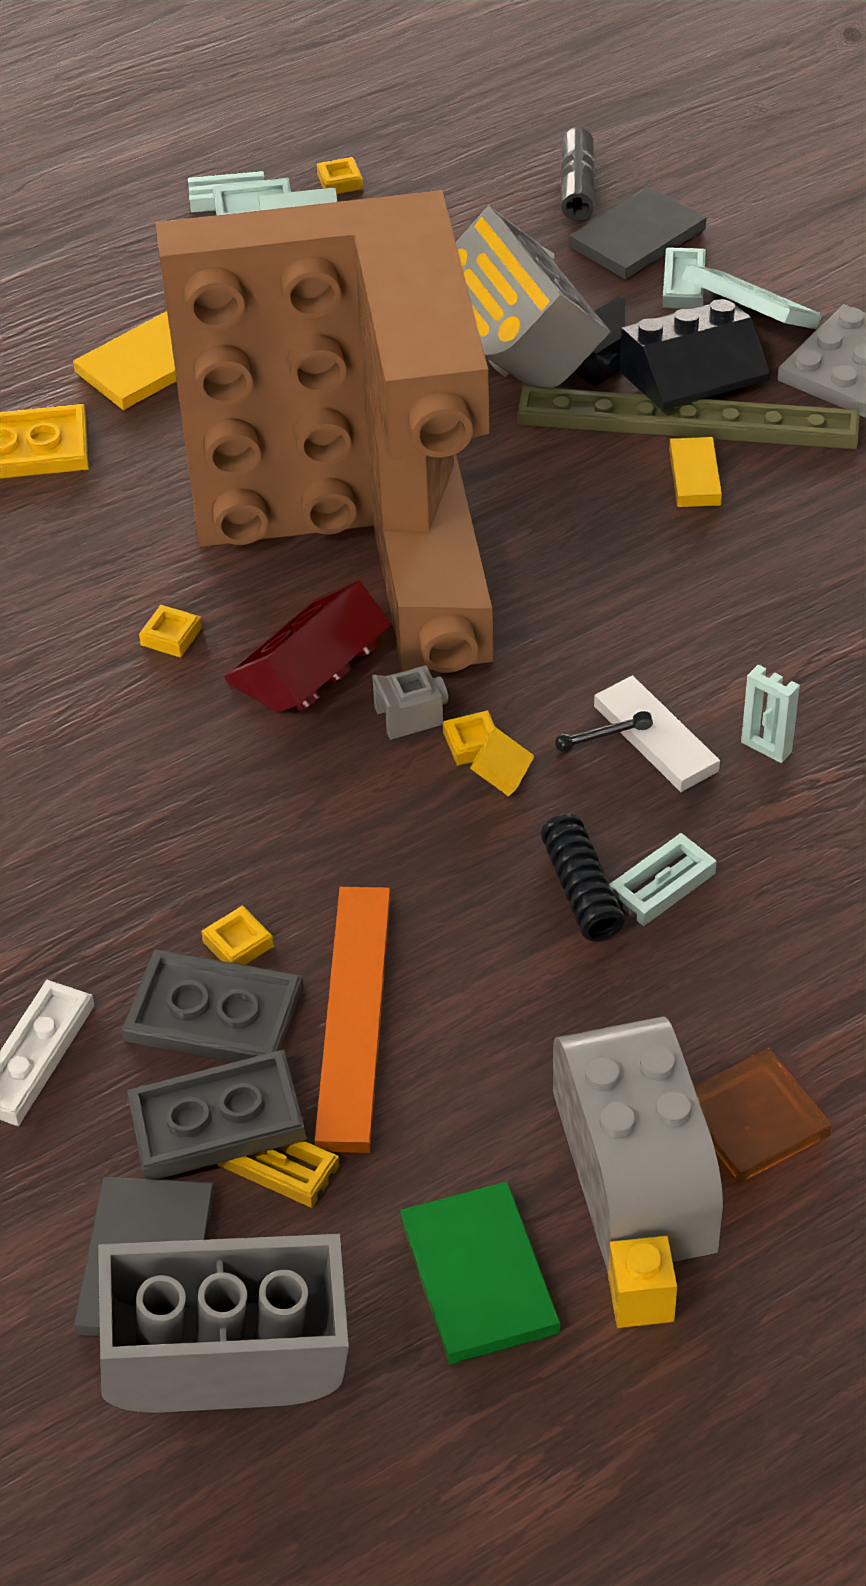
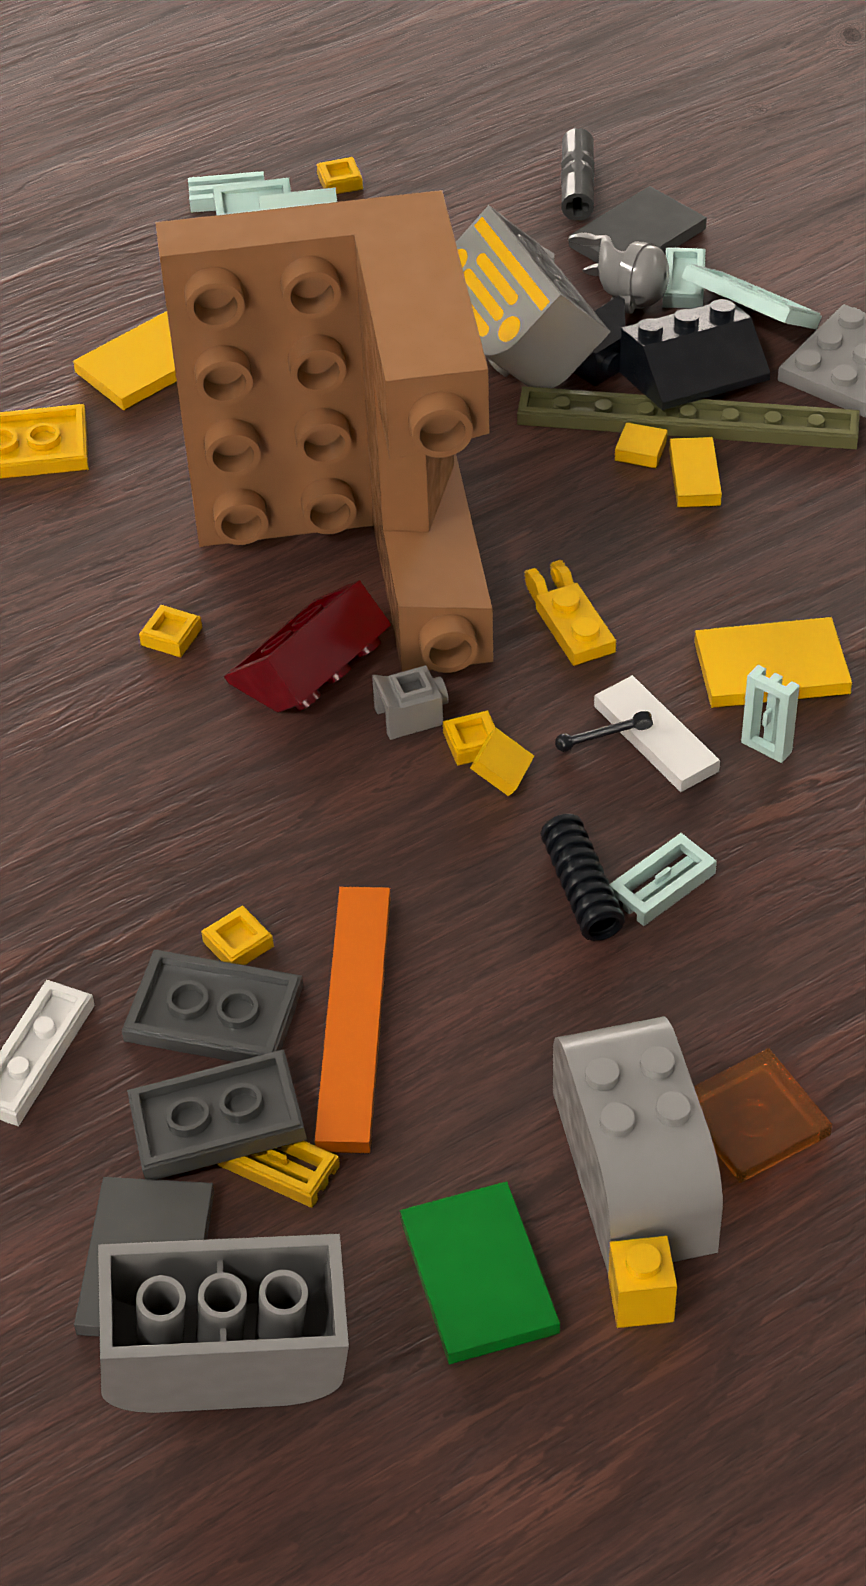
(570, 615): none -> yellow hinge
(634, 274): none -> light grey hair
(641, 445): none -> yellow tile
(797, 650): none -> yellow tile

